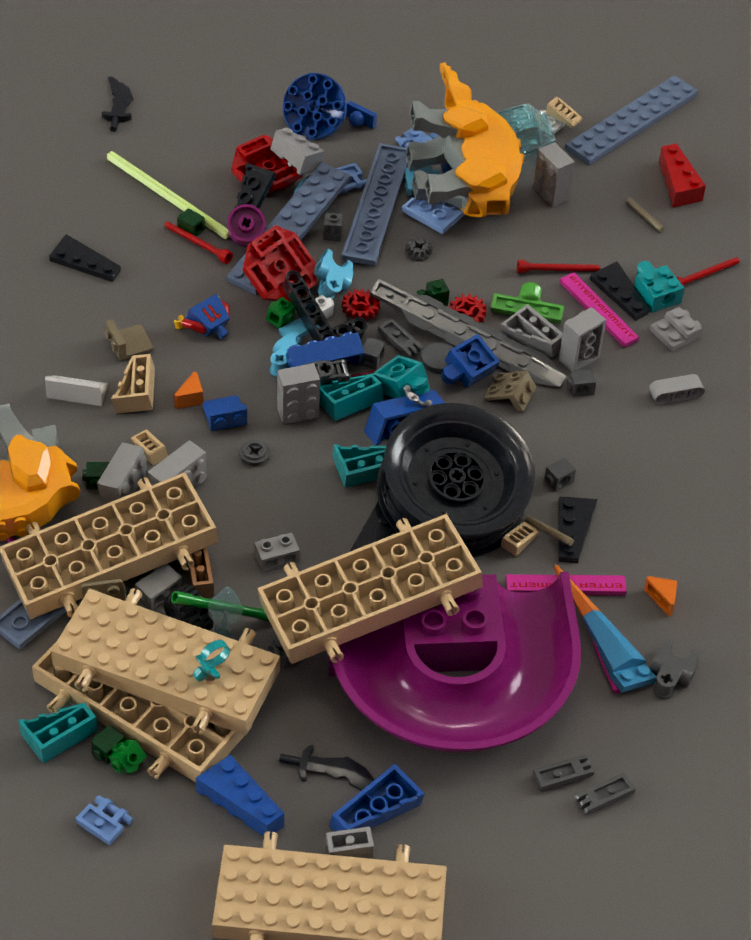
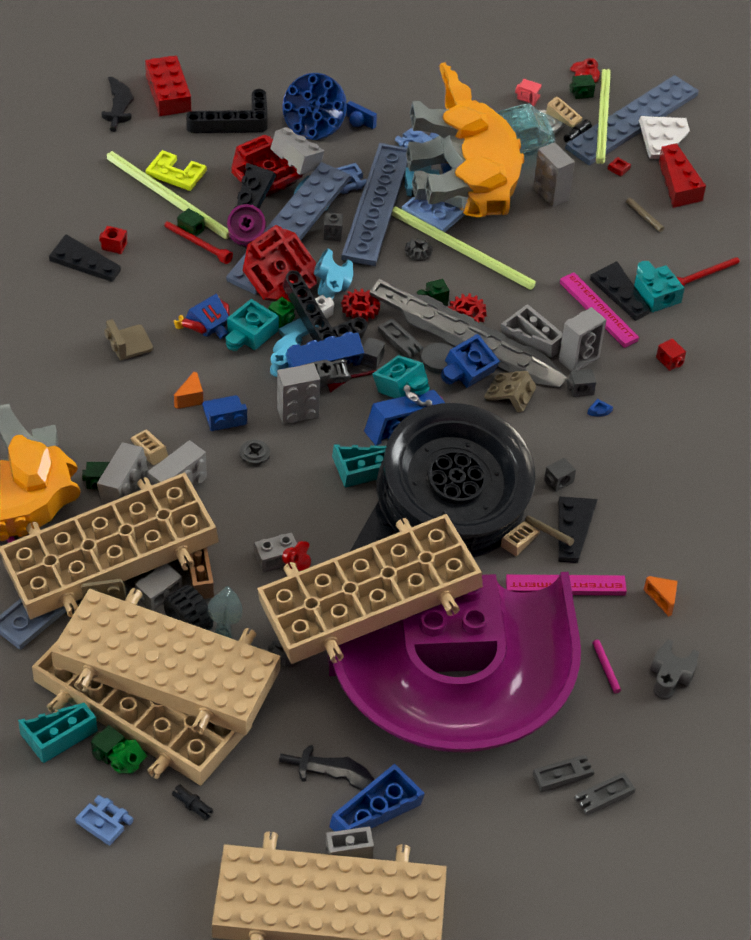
(75, 390): white slope -> none
(113, 239): none -> red brick
(137, 387): tan wedge -> none
(162, 169): none -> neon yellow plate
(168, 85): none -> red brick
(190, 600): green piece -> none
(192, 802): none -> black pin
(208, 666): teal piece -> none
(231, 120): none -> black beam
(238, 793): blue wedge -> none
(251, 326): none -> teal brick
(298, 555): none -> red plate
(350, 396): teal wedge -> none
(463, 248): none -> yellowish green axle
(523, 266): red piece -> none
(528, 91): none -> coral window
(529, 294): bright green plate -> none
(577, 130): none -> black pin
(582, 86): none -> dark green brick
(587, 67): none -> red plate
(600, 409): none -> blue tile
(603, 117): none -> yellowish green axle
(619, 166): none -> red tile
(620, 658): dark azure plate -> none
(662, 132): none -> white plate
(671, 354): none -> red brick
(676, 329): light grey plate -> none
(676, 389): light grey beam -> none

